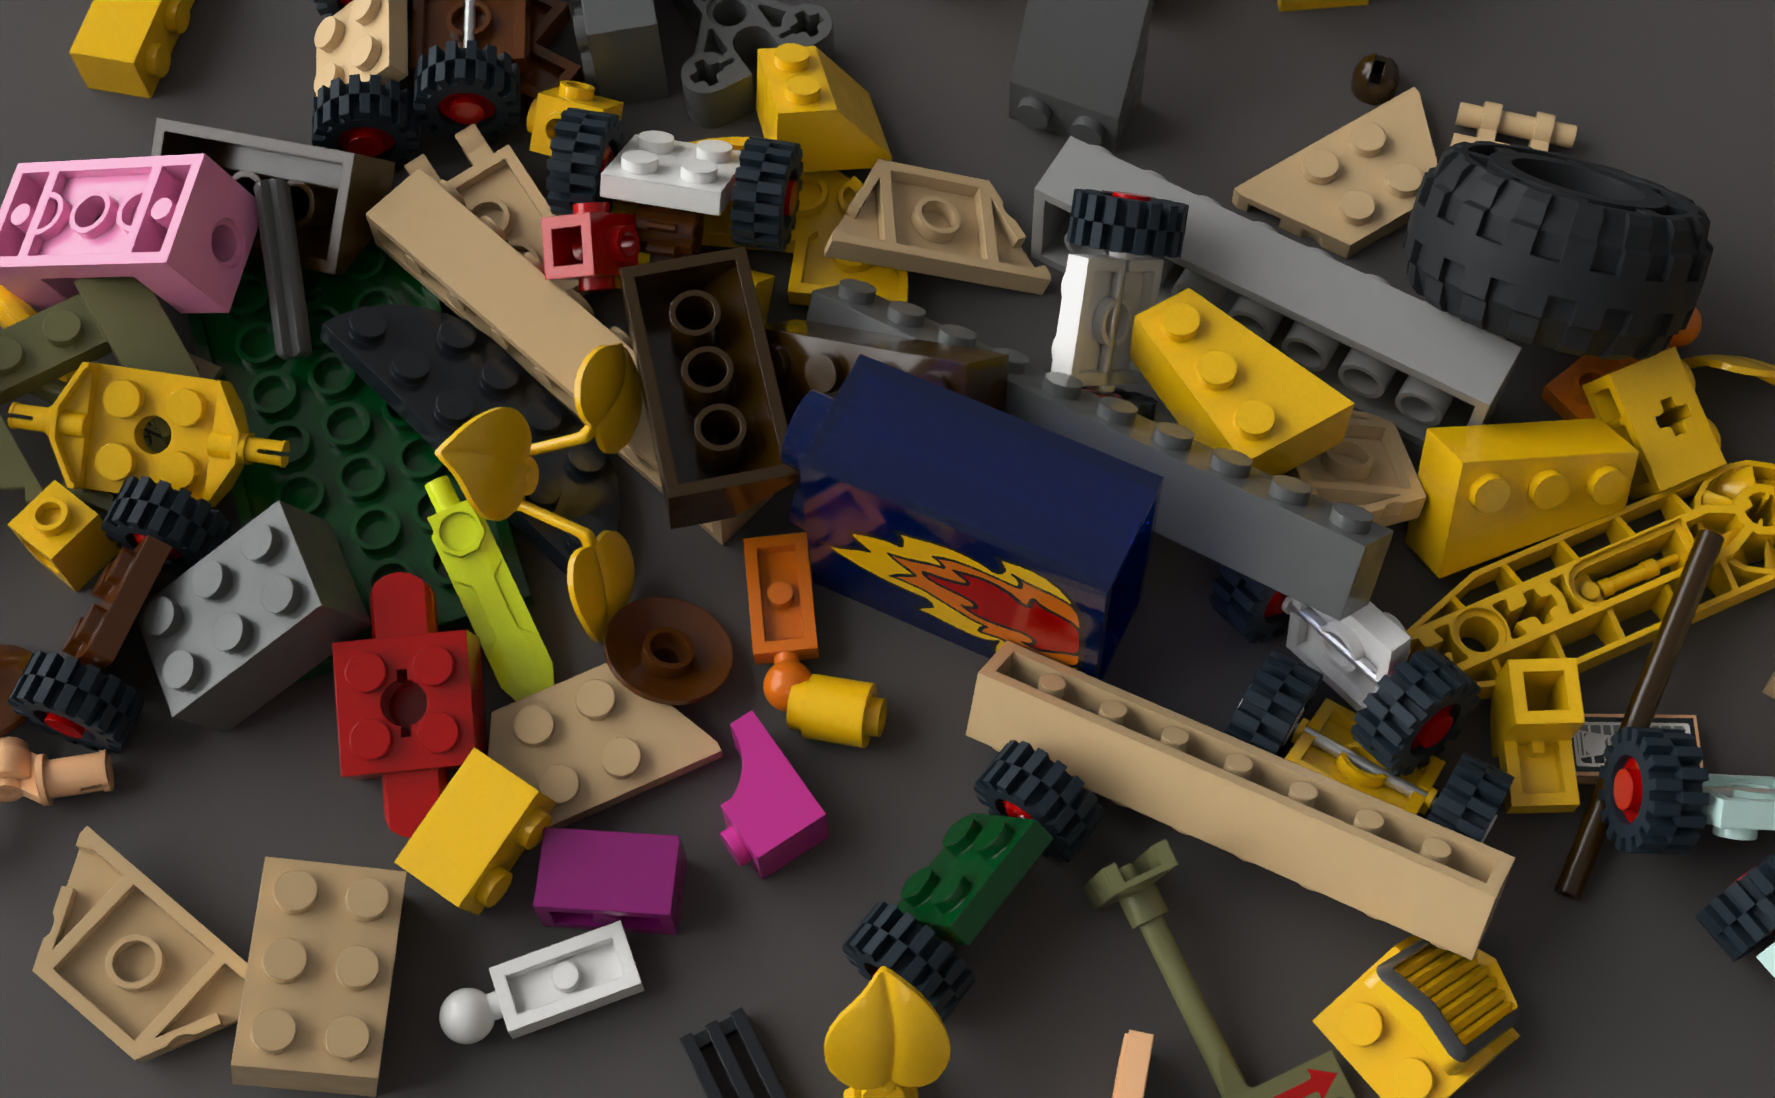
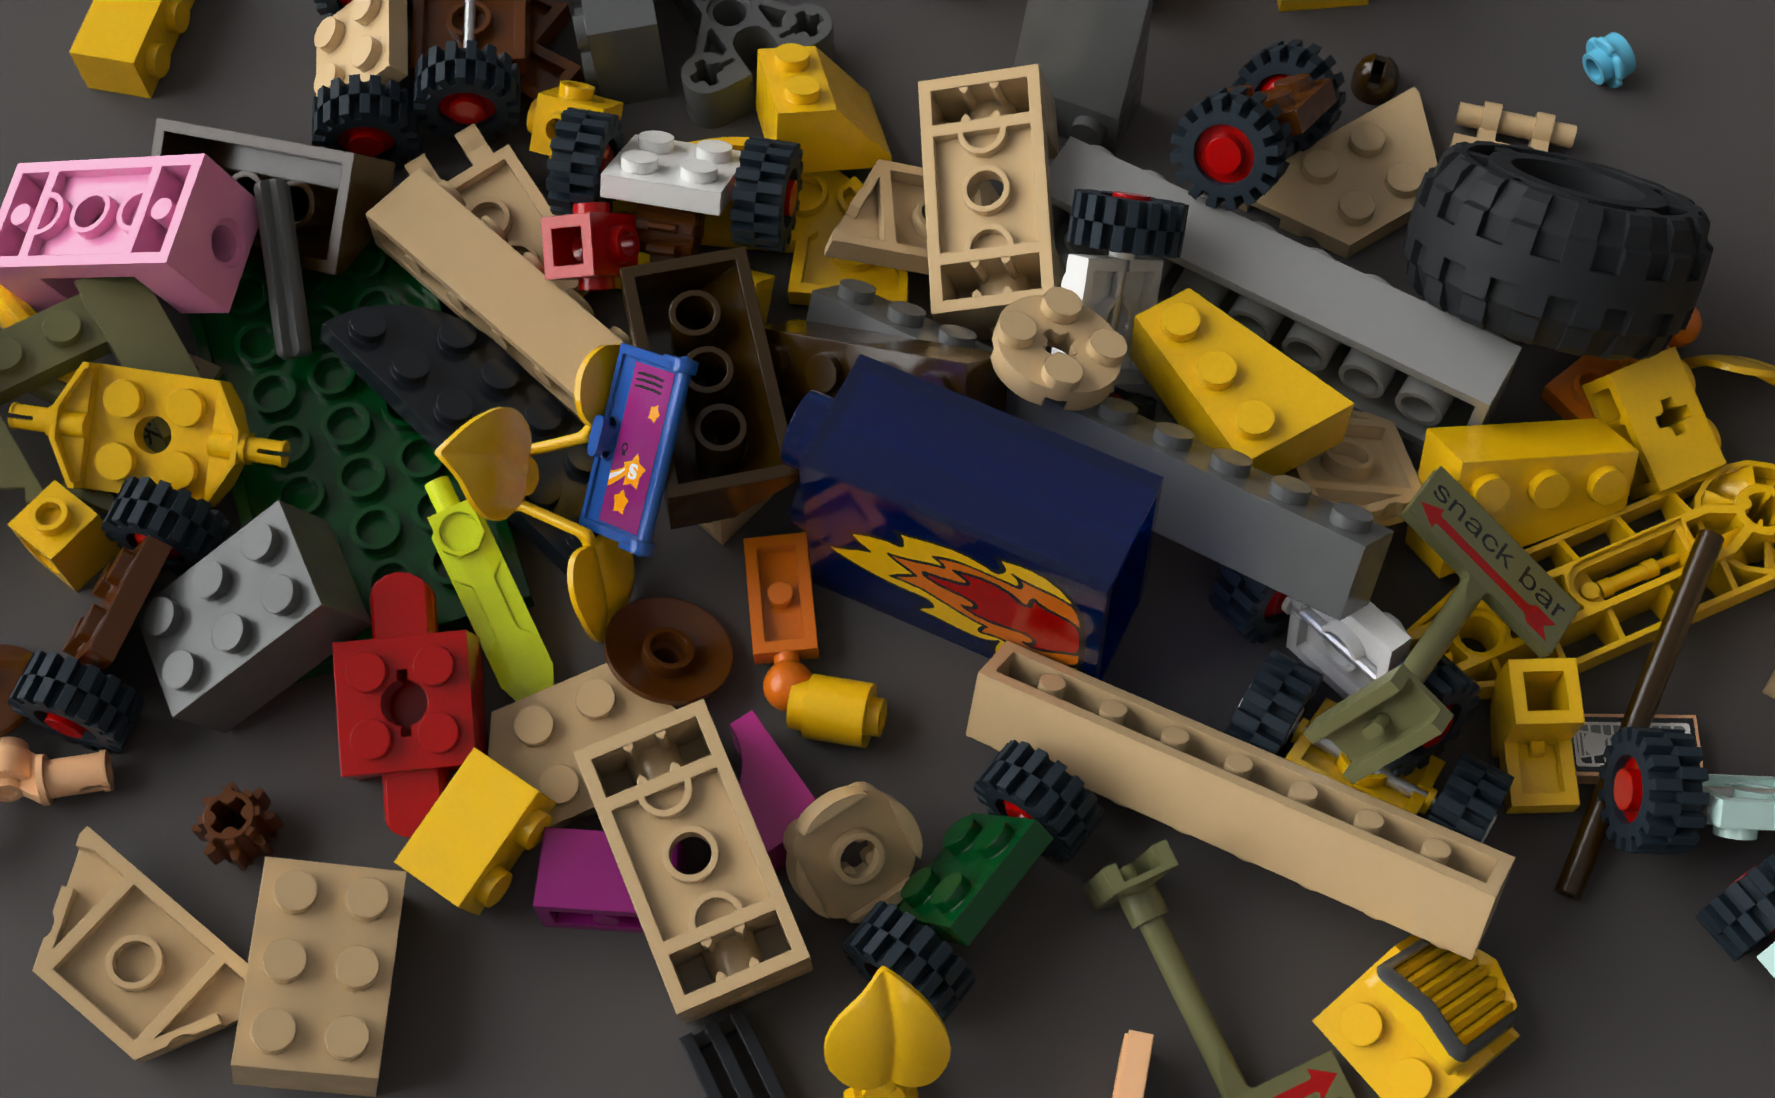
(233, 844): none -> reddish brown gear
(546, 986): white plate -> none
(635, 446): none -> door
(709, 931): none -> tan plate
(824, 831): none -> tan plate
(993, 254): none -> tan plate
(1059, 321): none -> tan plate
(1242, 135): none -> black plate
(1397, 708): none -> olive piece
(1608, 60): none -> medium azure plate

